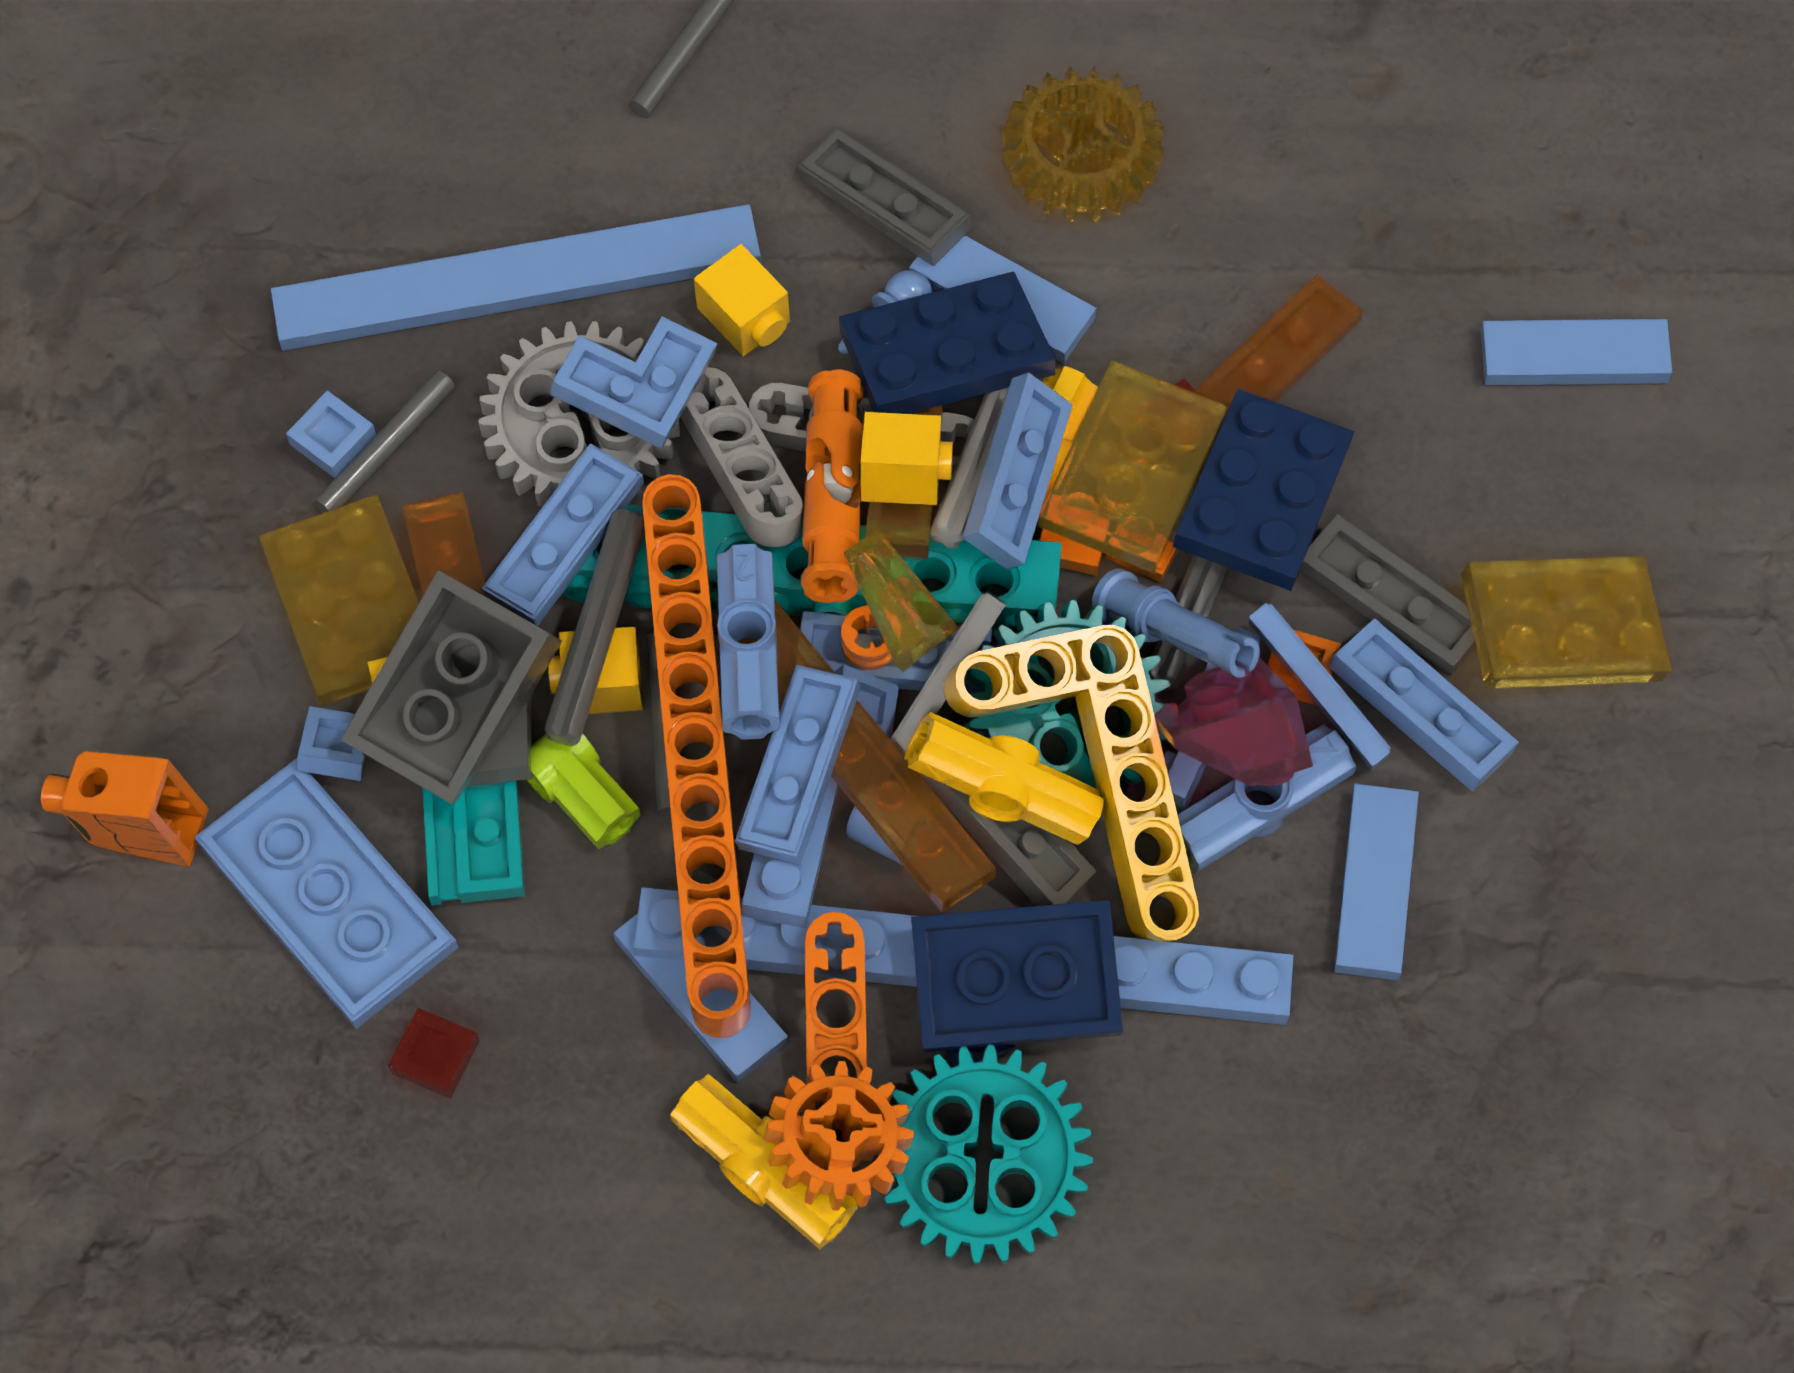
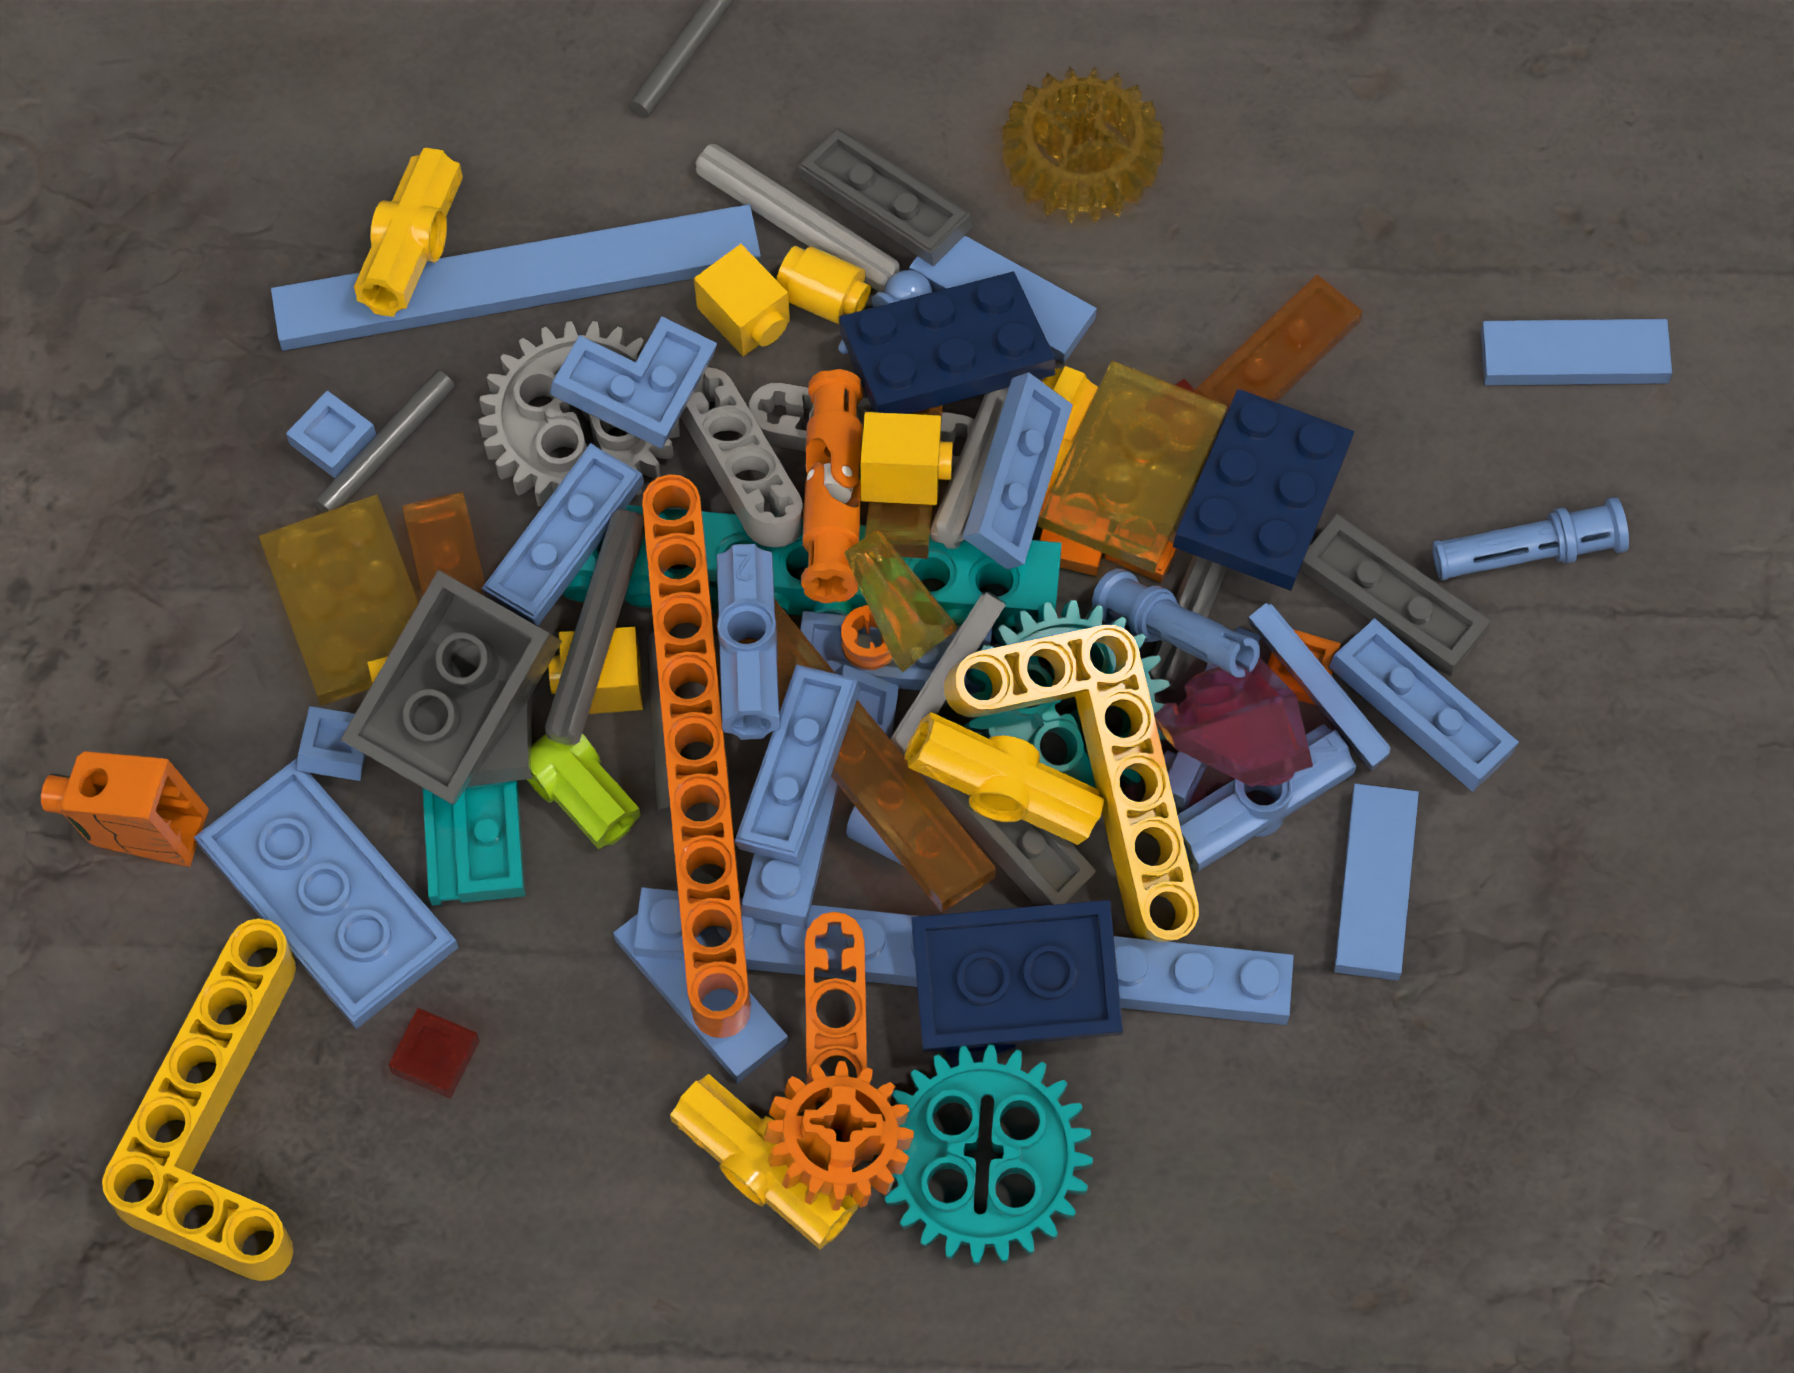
(201, 1108): none -> yellow beam
(408, 232): none -> yellow piece
(793, 214): none -> light grey axle
(823, 283): none -> yellow brick
(1560, 536): none -> medium blue pin
(1565, 622): clear yellow plate -> none

